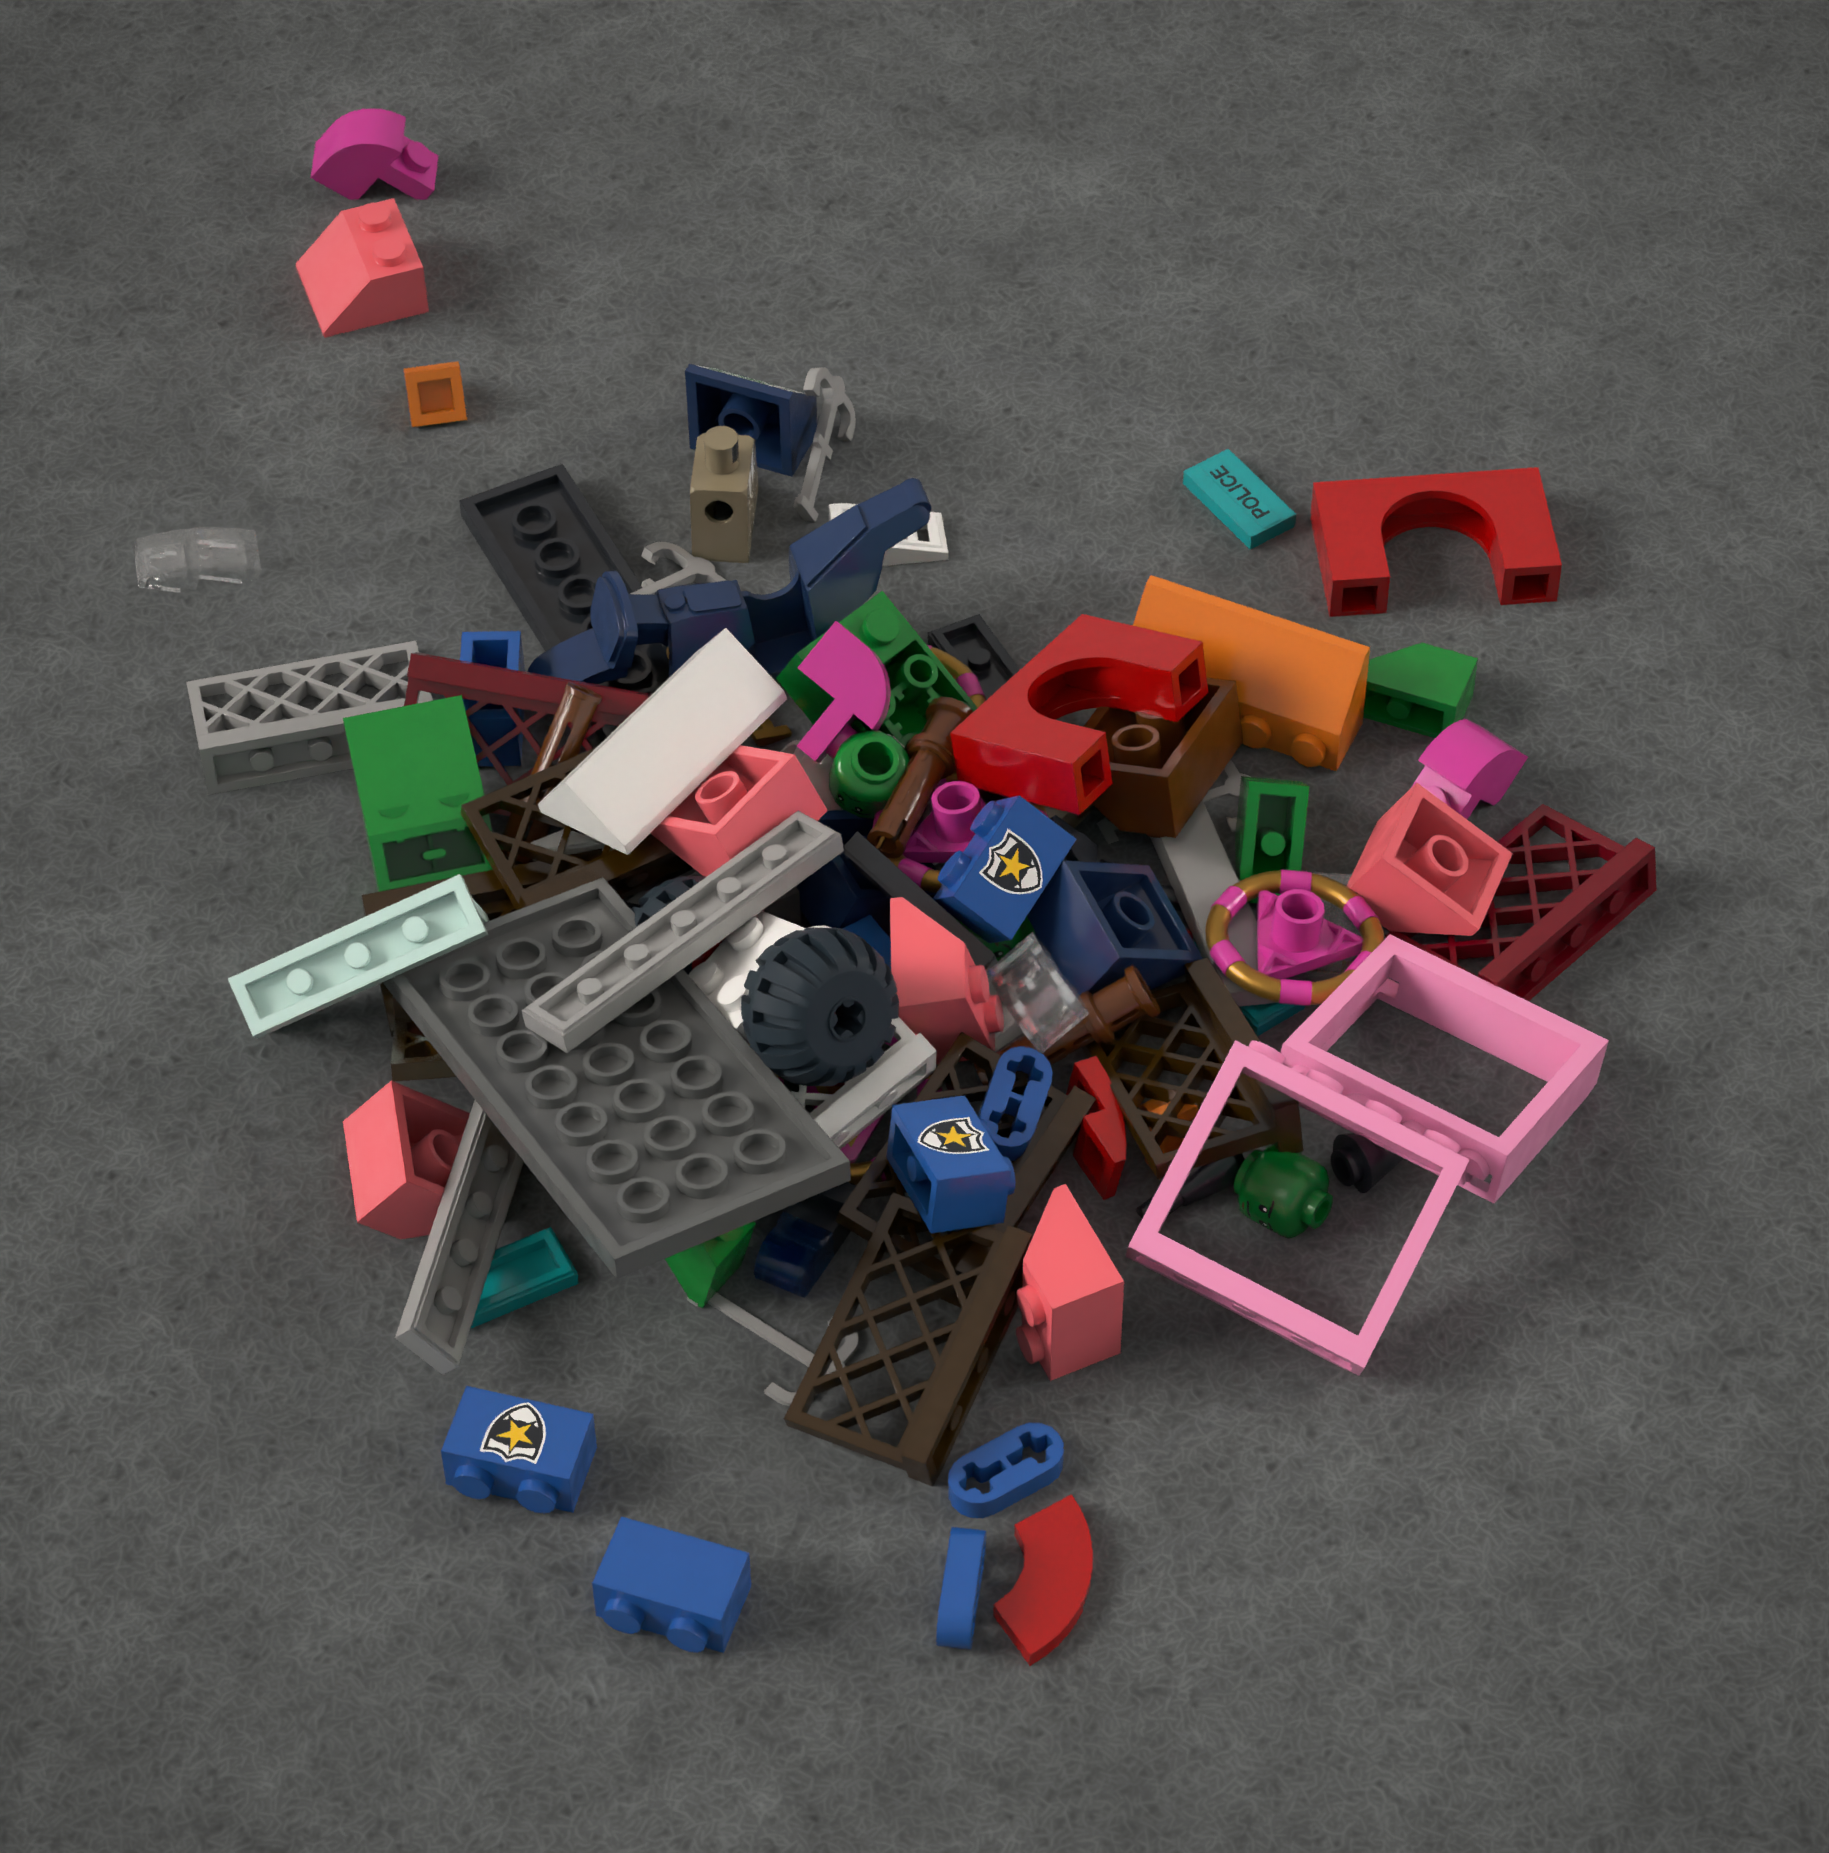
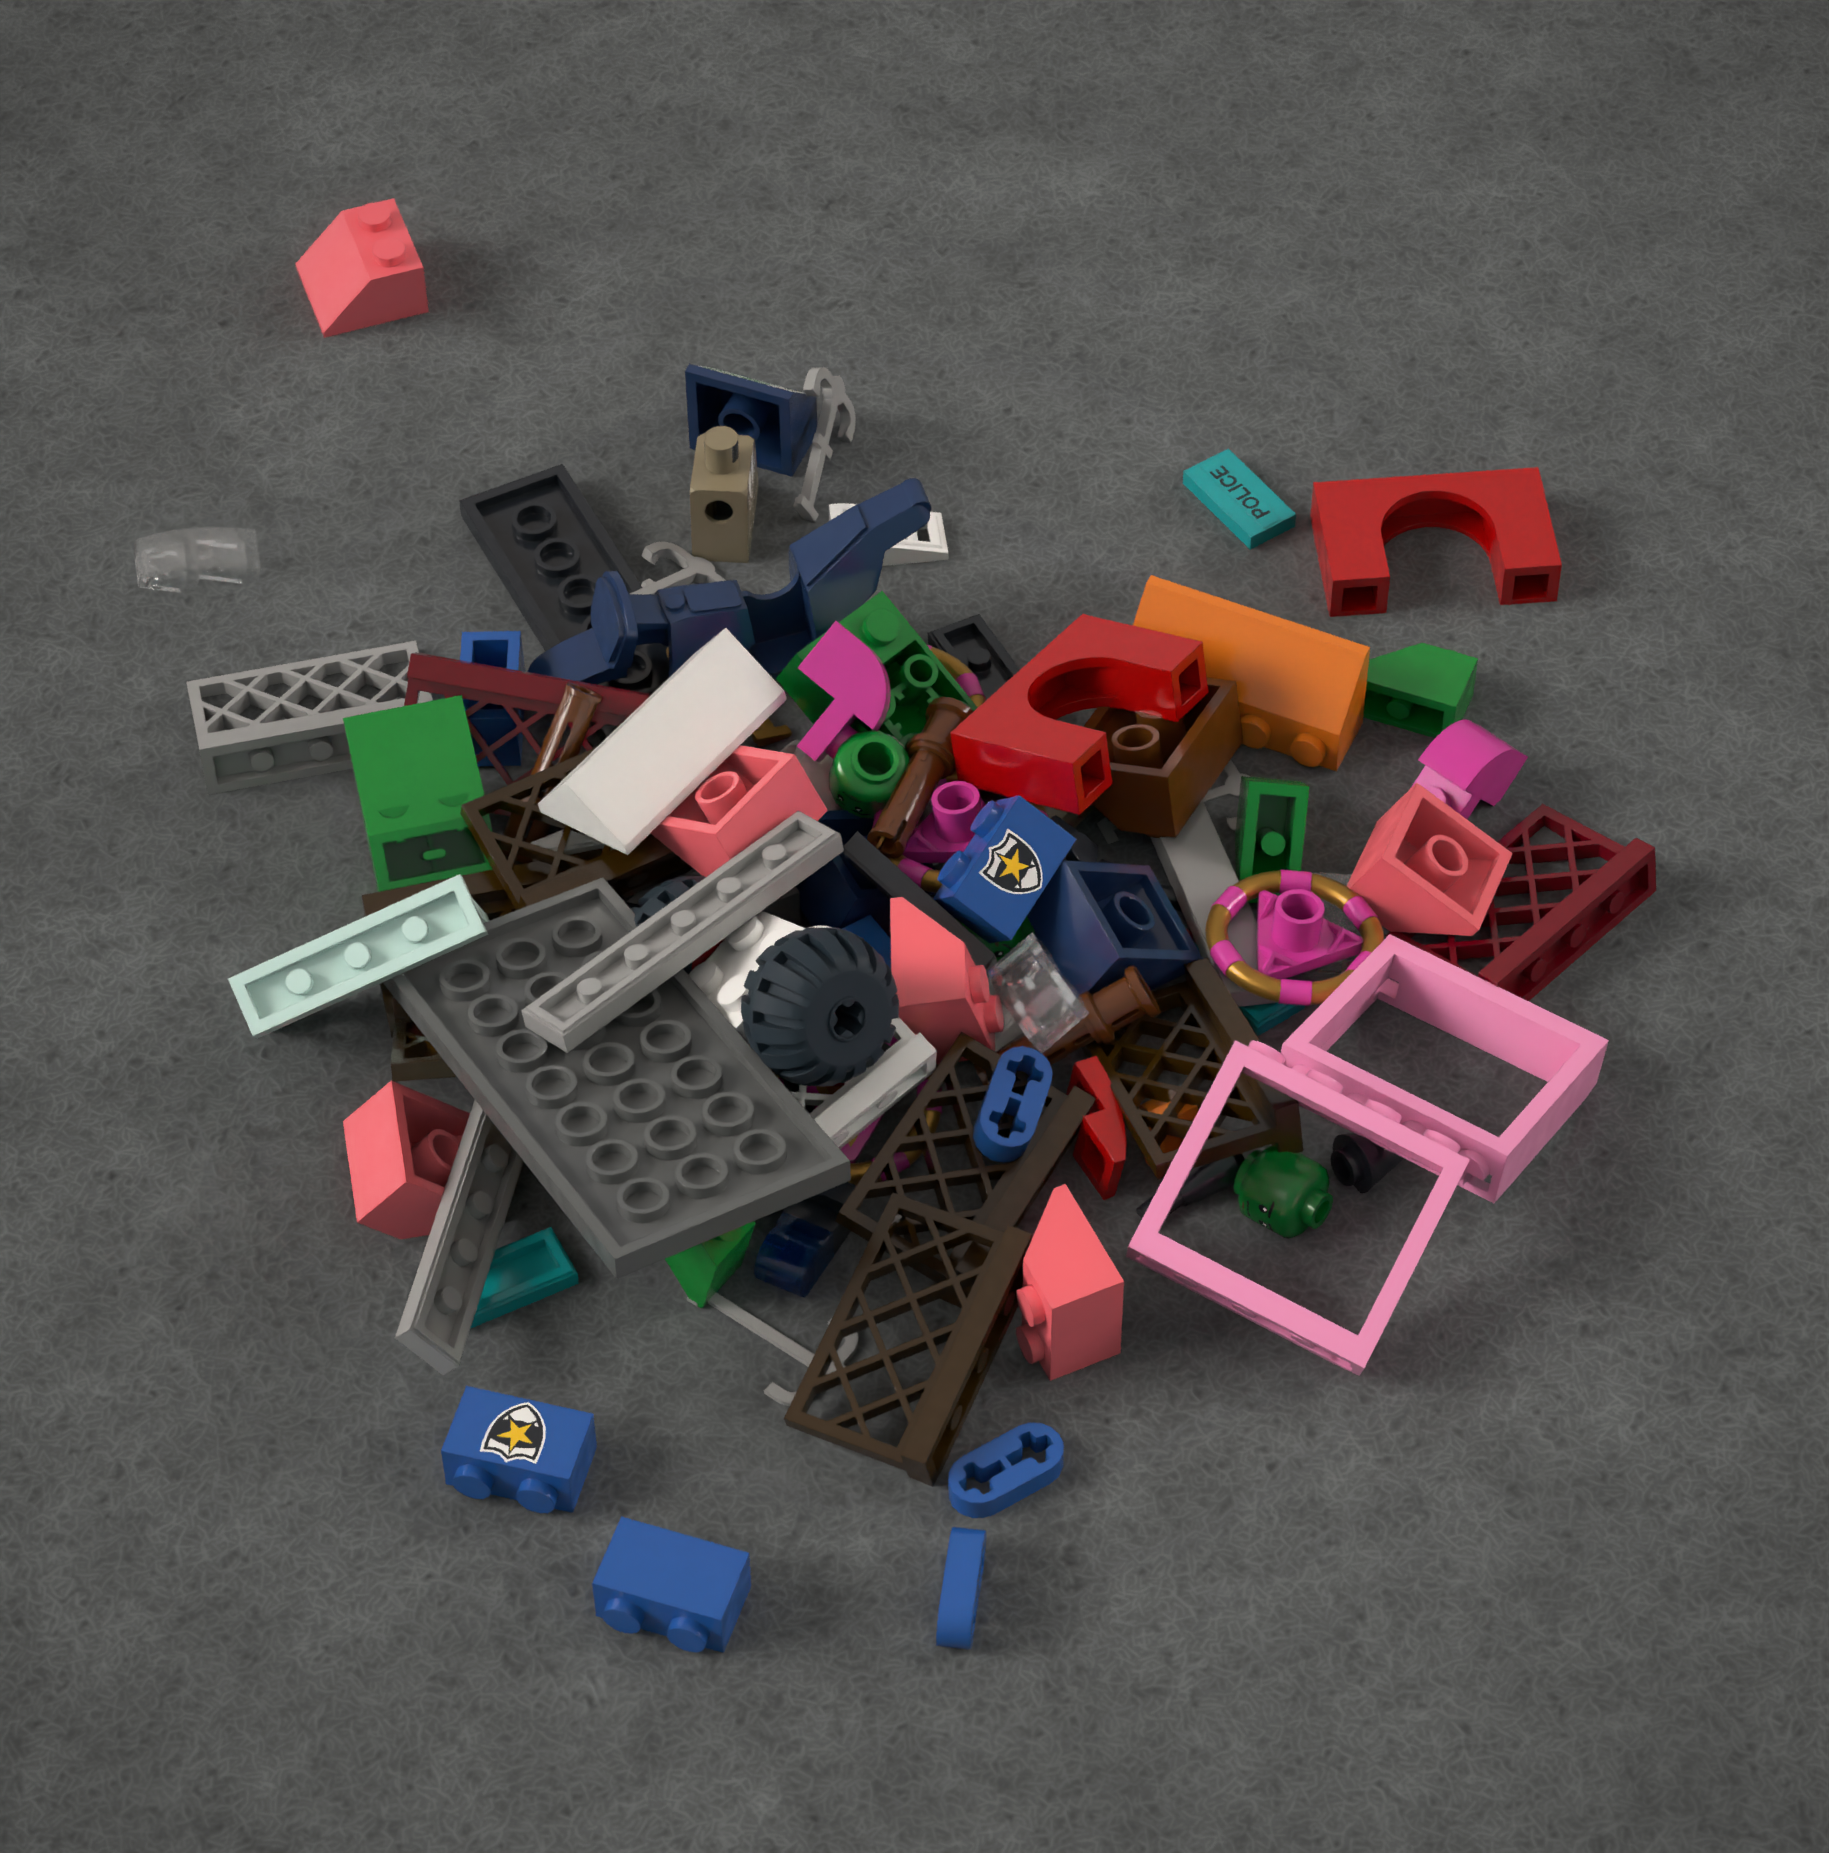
(370, 147): dark pink brick -> none
(435, 394): orange tile -> none
(949, 1164): blue brick -> none
(1053, 1580): red tile -> none

